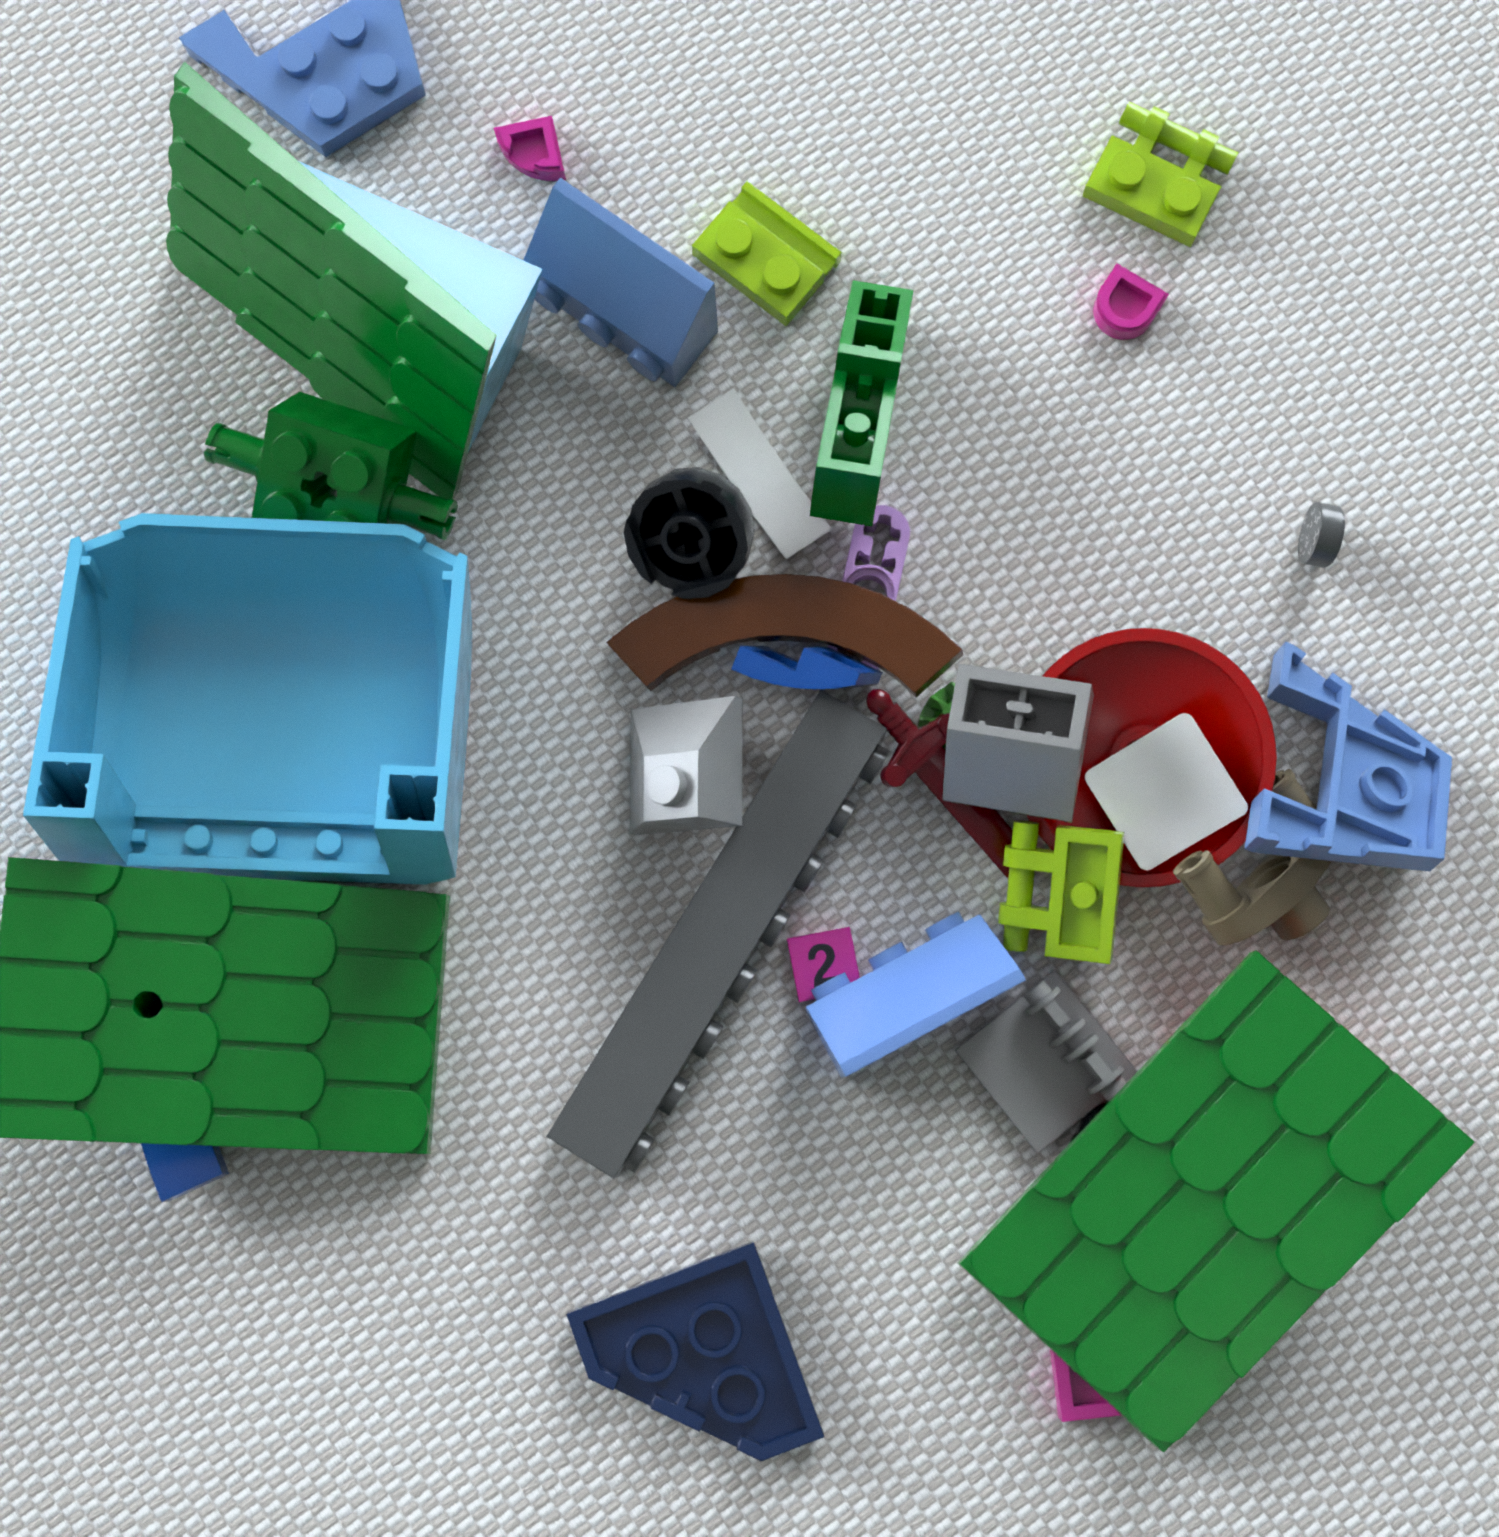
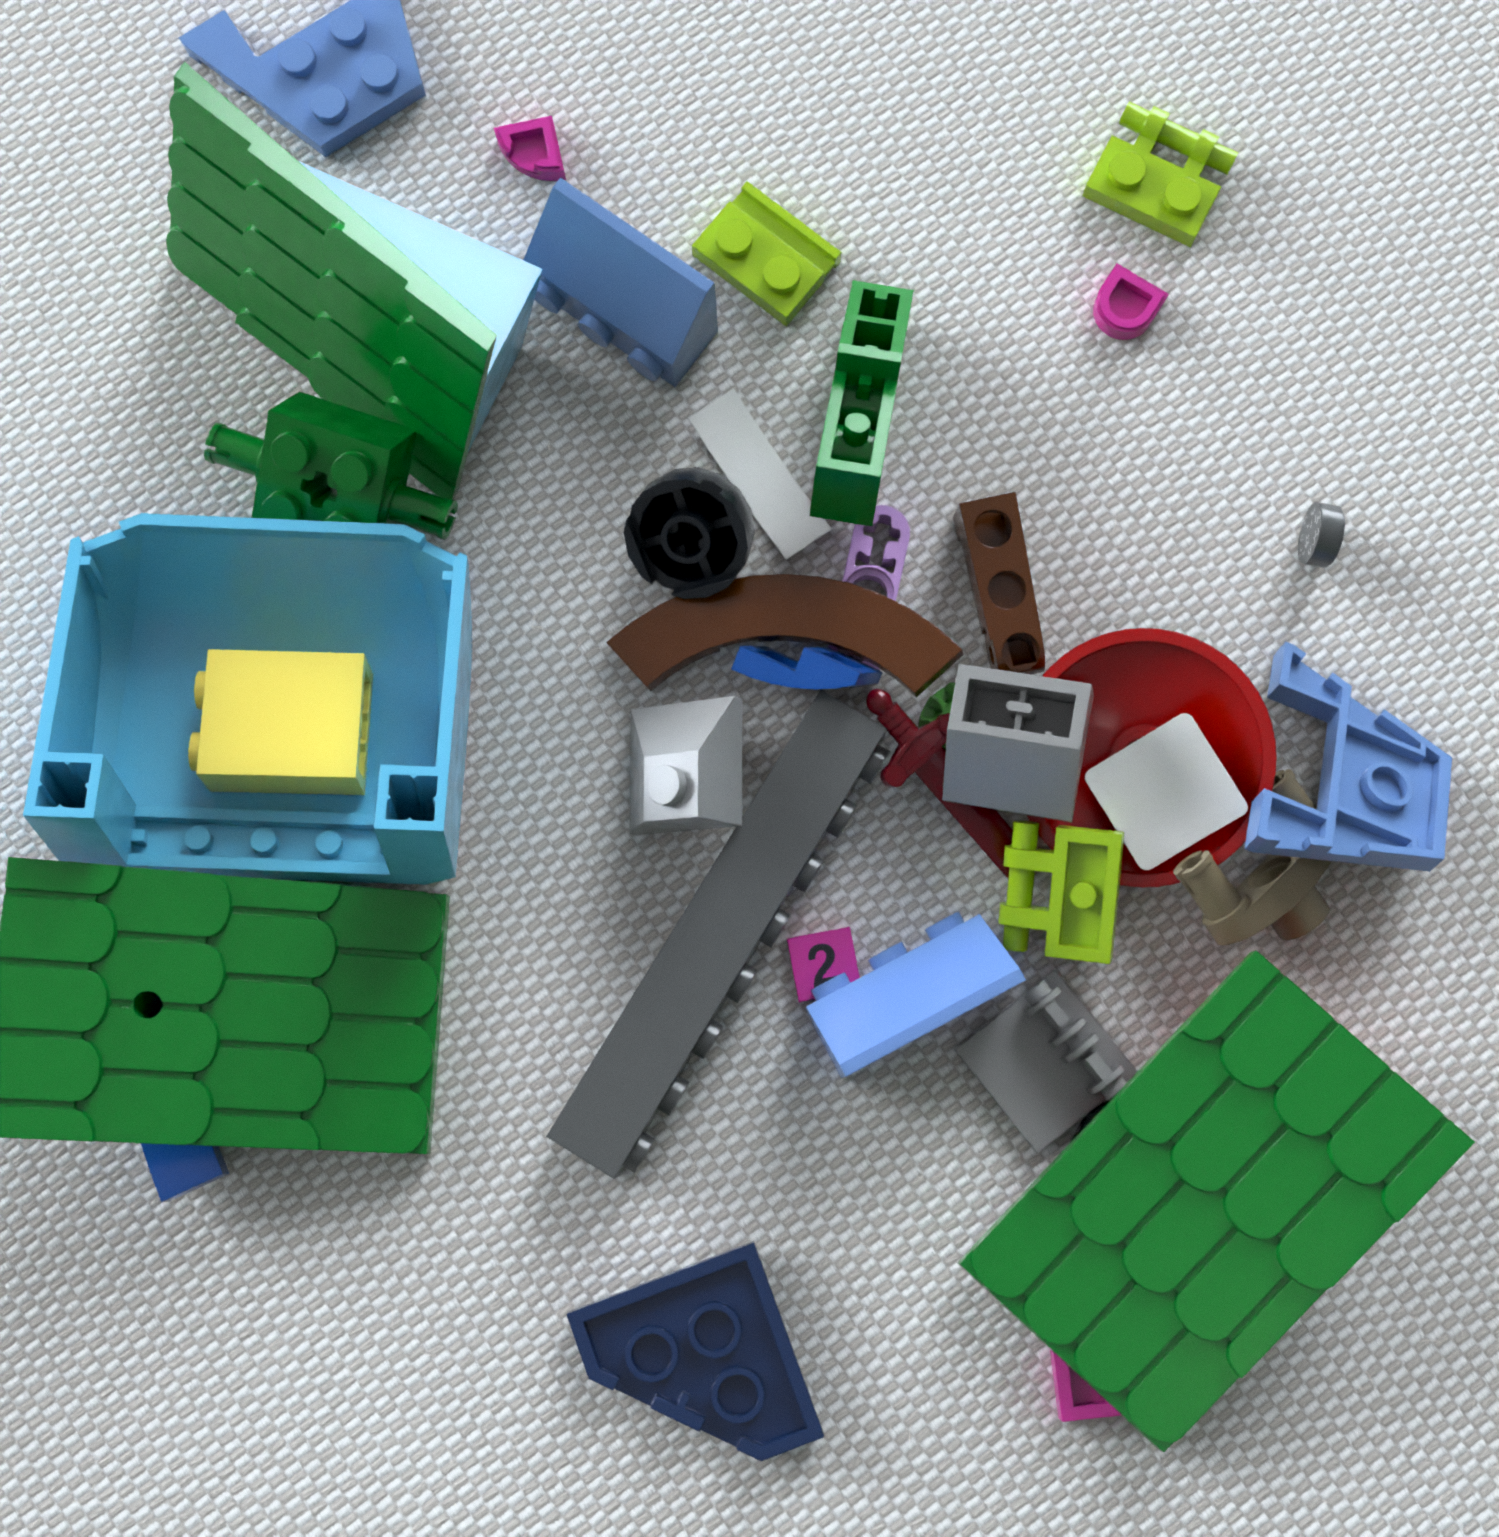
(282, 722): none -> light yellow brick
(1001, 582): none -> reddish brown leg

